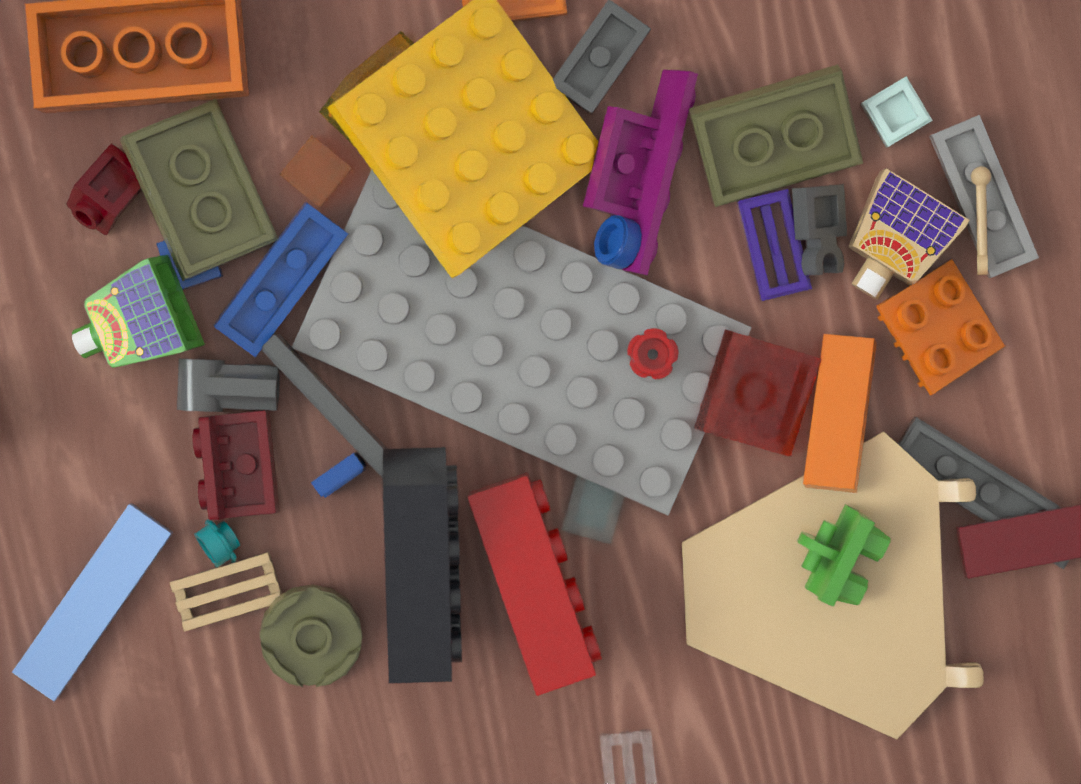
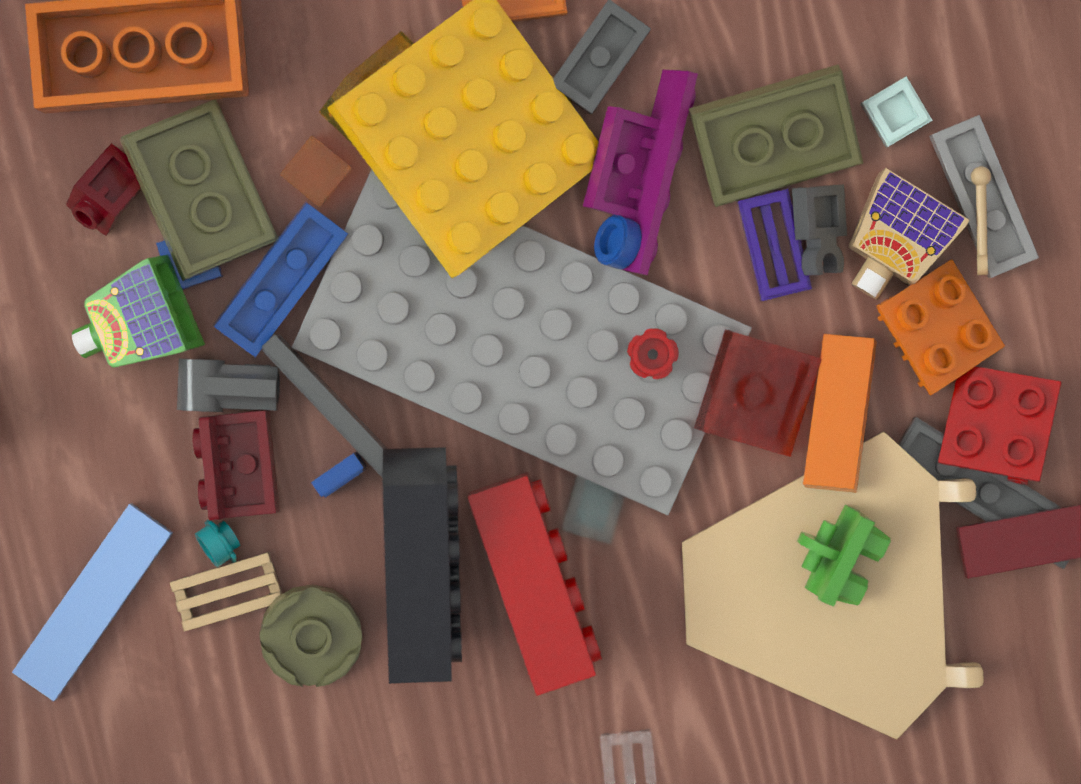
(1000, 423): none -> red hinge

